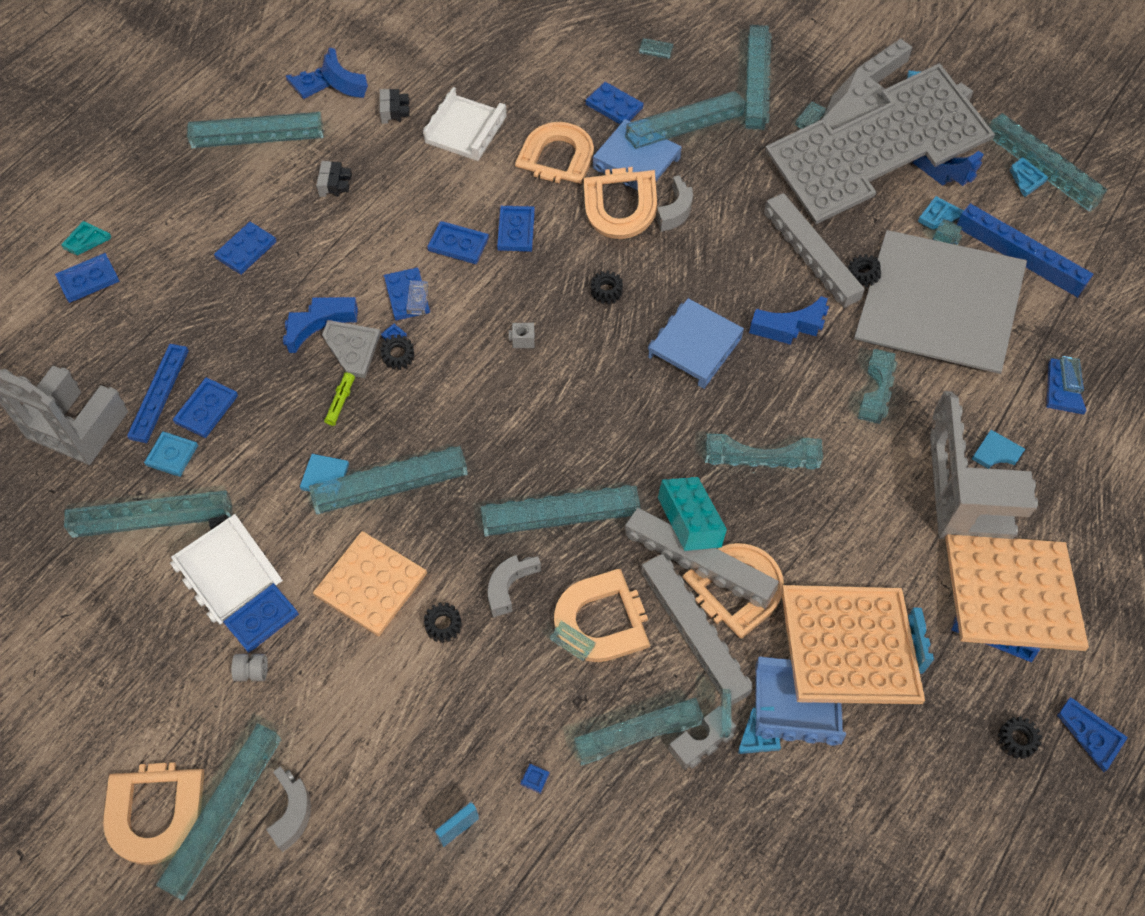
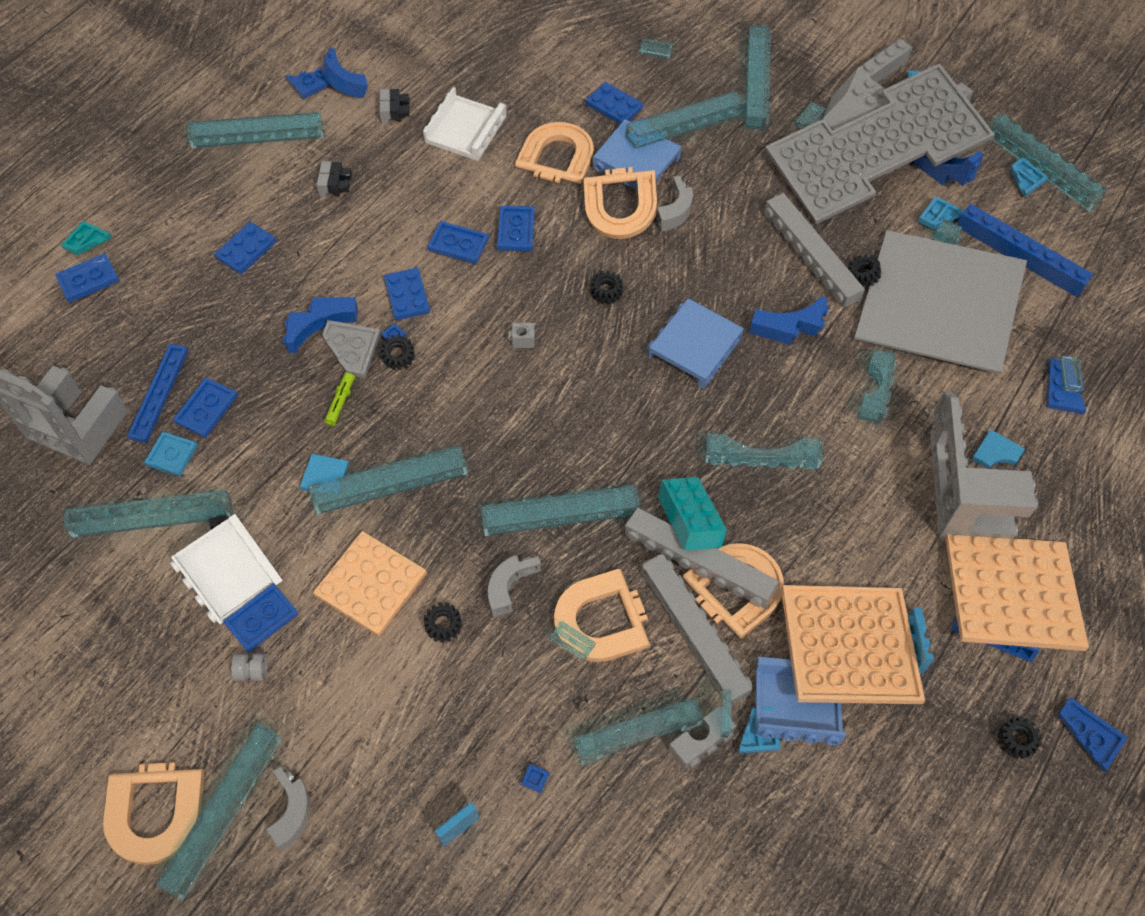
(417, 297): clear plate -> none

